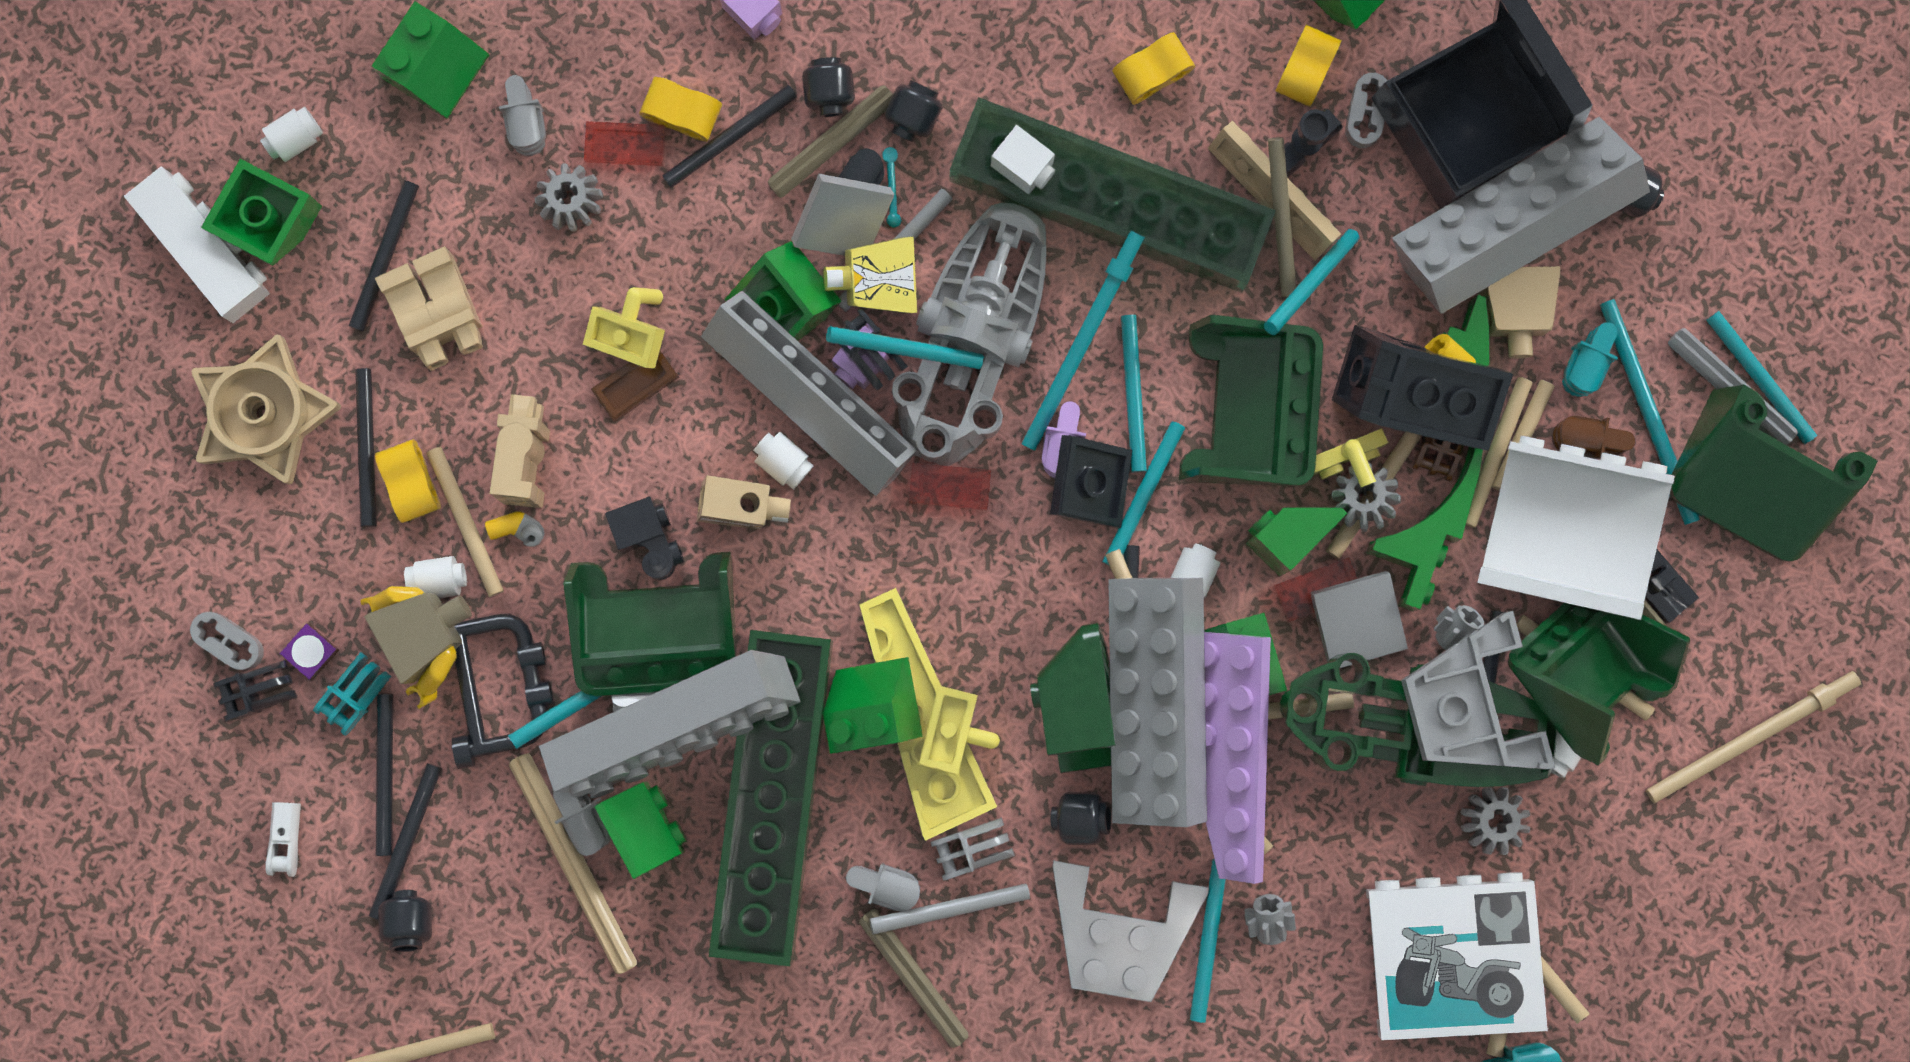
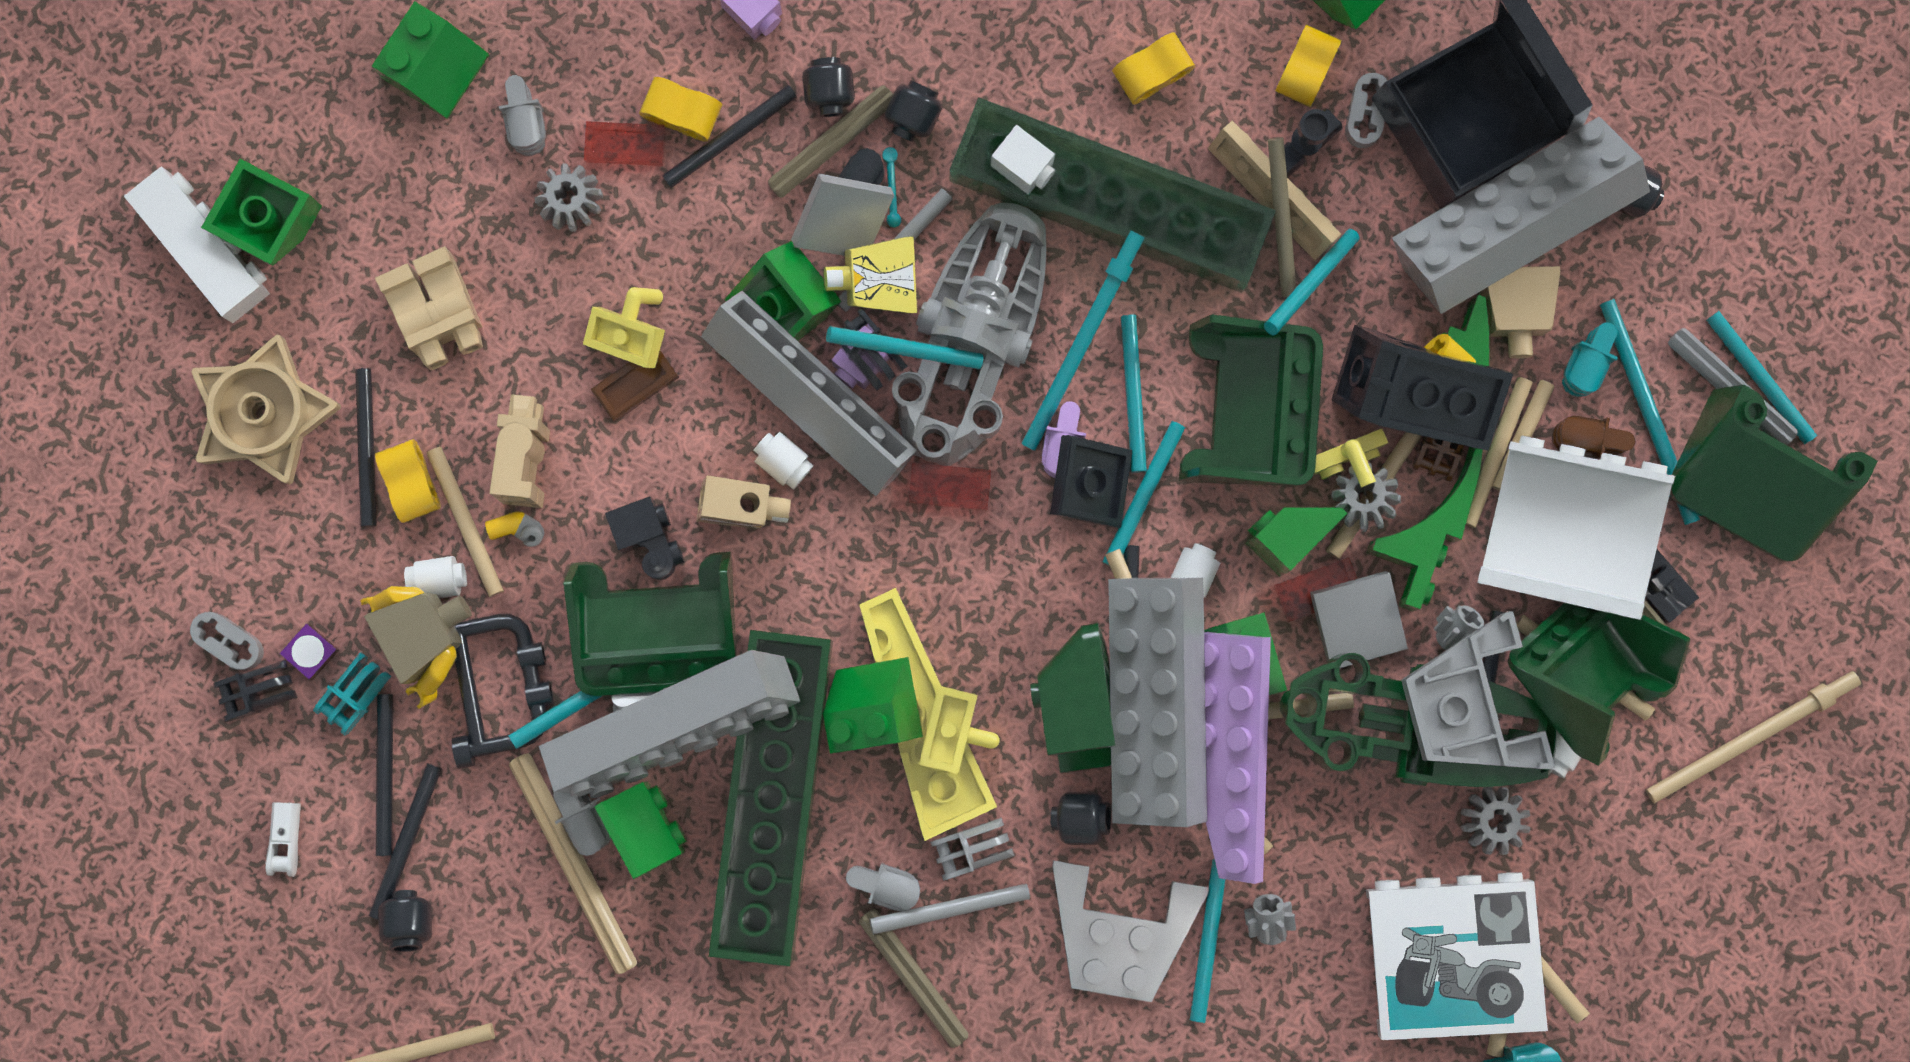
(291, 134): white brick -> none
(383, 255): black bar -> none

